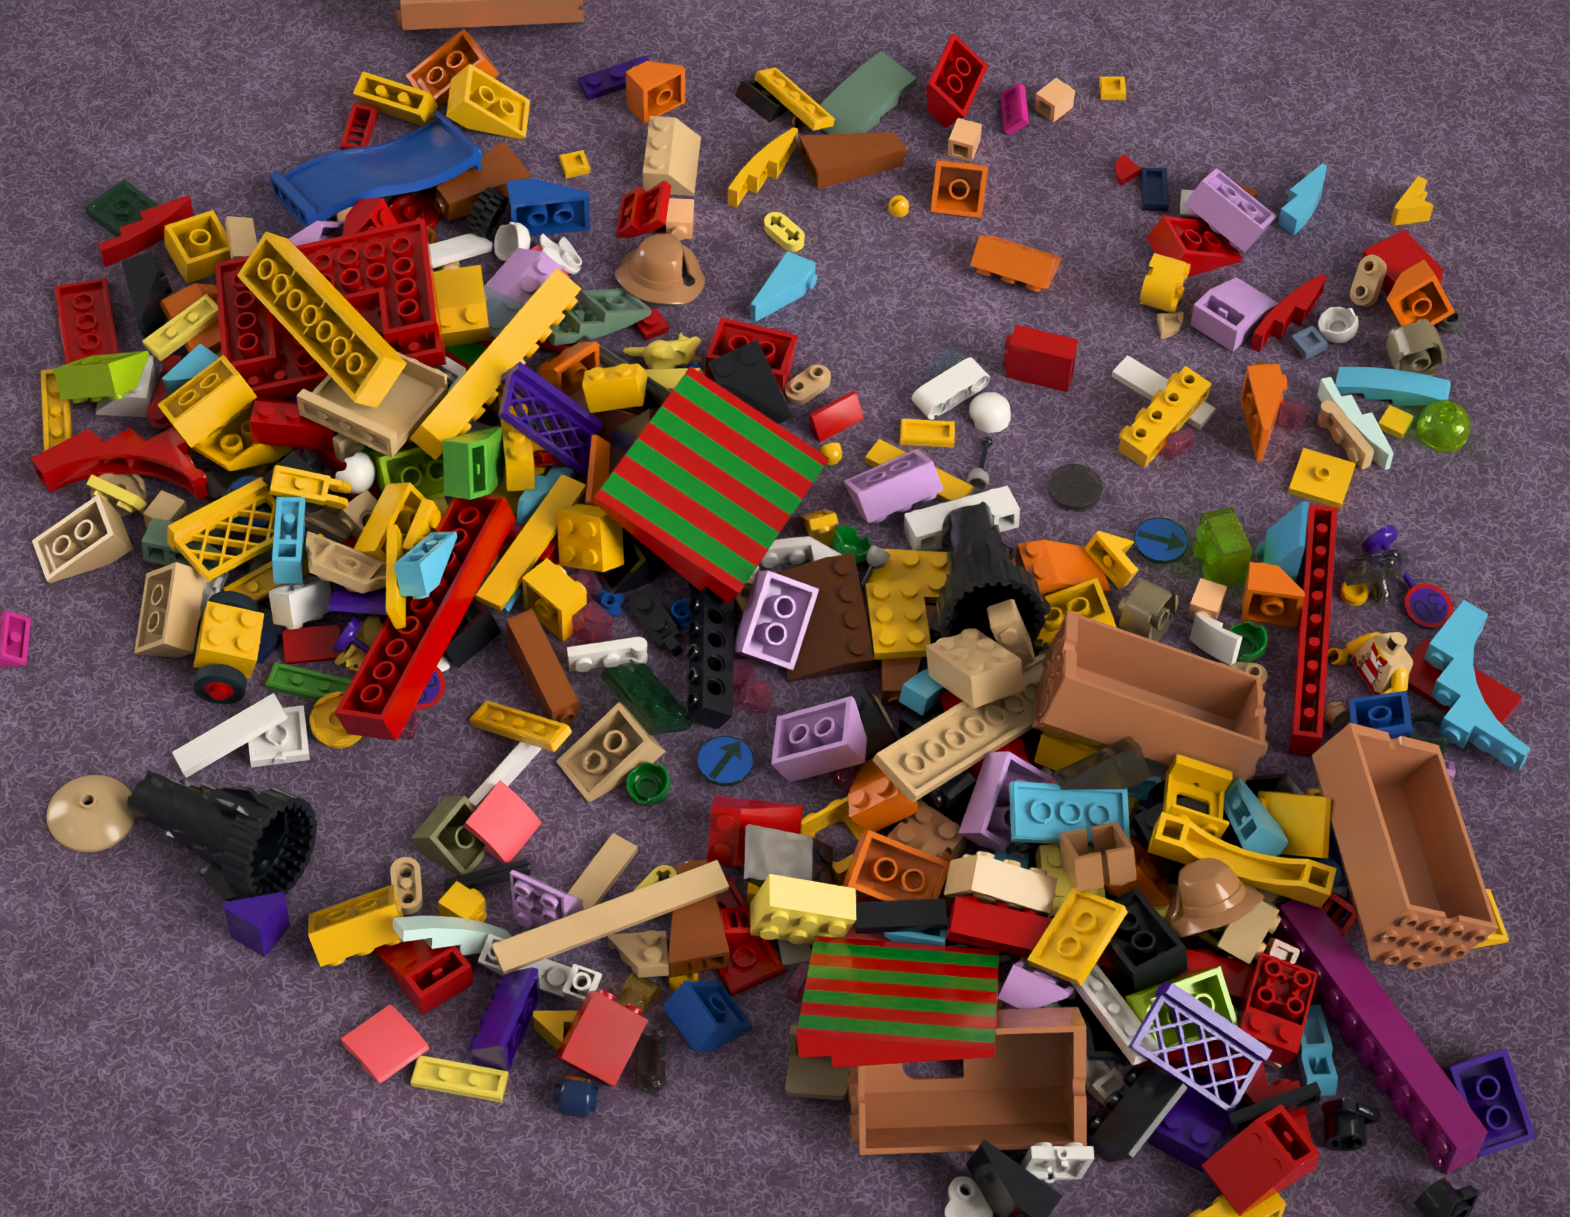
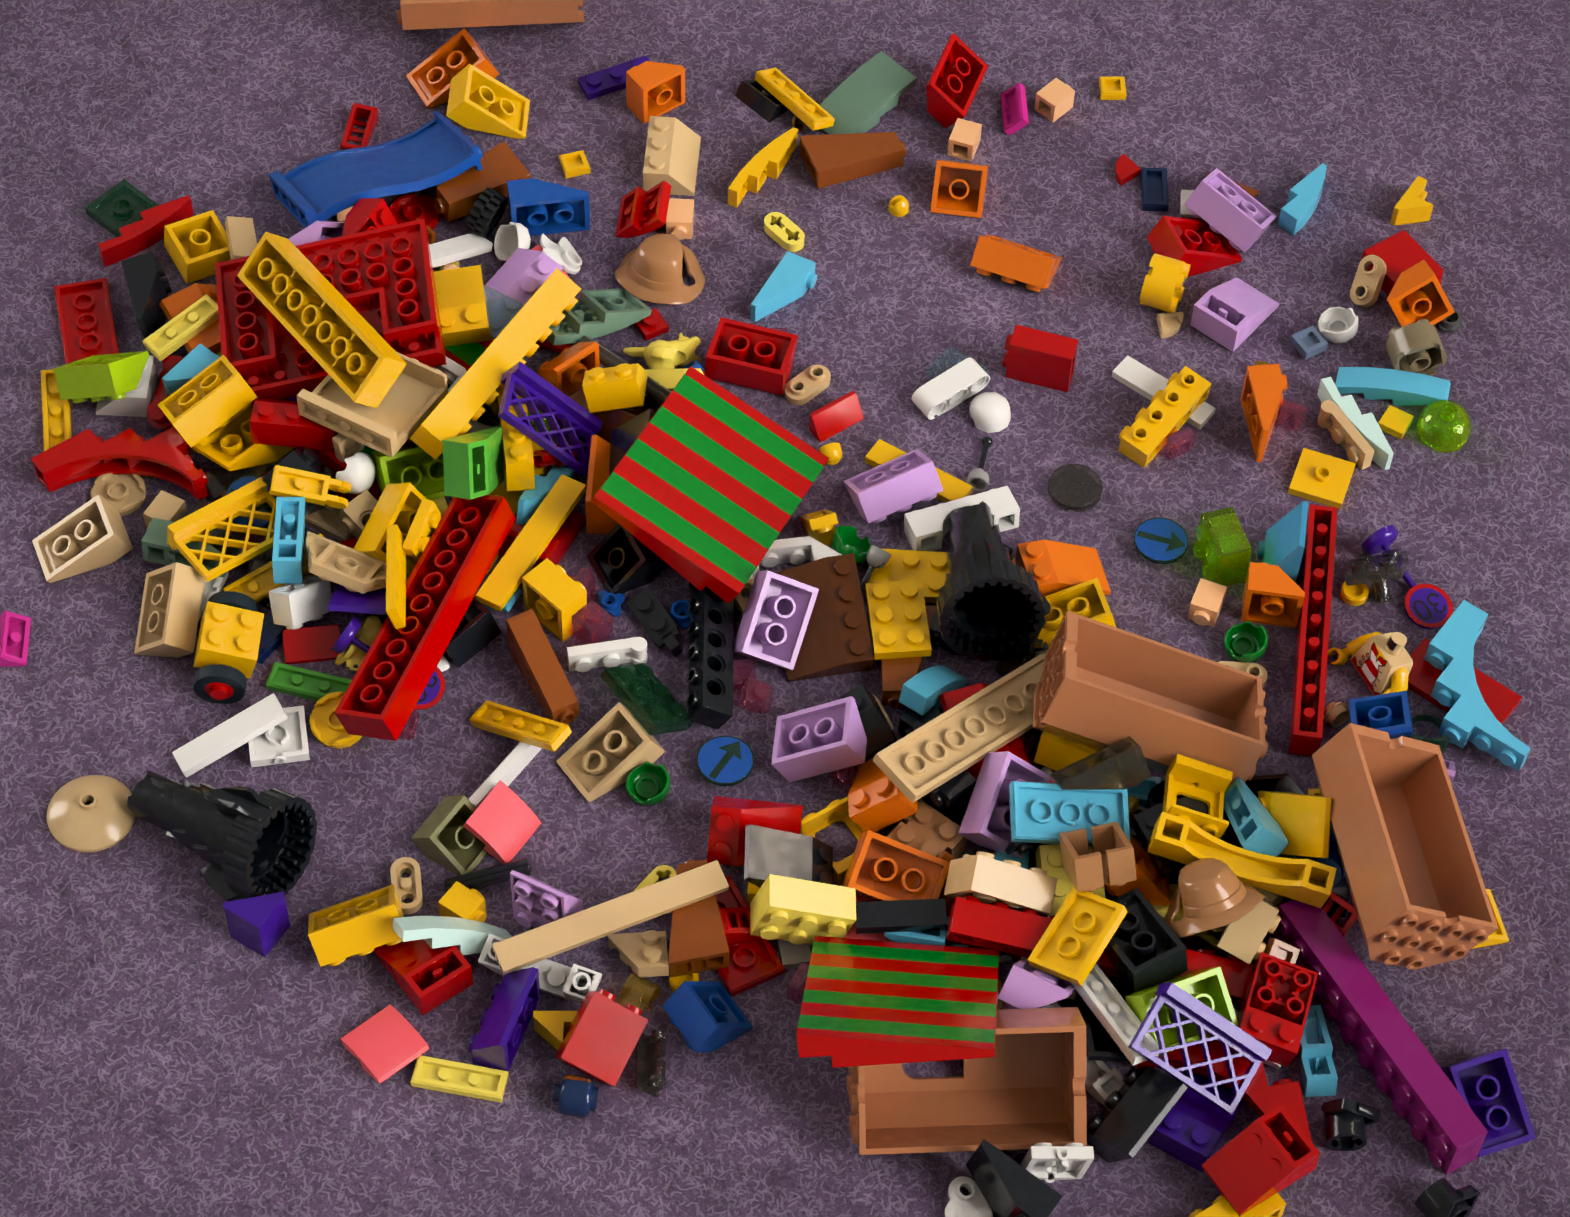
(125, 500): light yellow plate -> none
(395, 99): yellow brick -> none
(424, 564): medium azure slope -> none
(589, 538): yellow brick -> none
(603, 871): tan tile -> none
(750, 378): black slope -> none
(814, 1075): dark tan bracket -> none
(927, 433): yellow tile -> none
(974, 667): tan brick -> none
(1010, 630): tan brick -> none
(1109, 554): yellow slope -> none
(1147, 610): dark tan brick -> none
(1214, 639): white slope -> none
(1290, 1100): black tile -> none
(1292, 308): red slope -> none

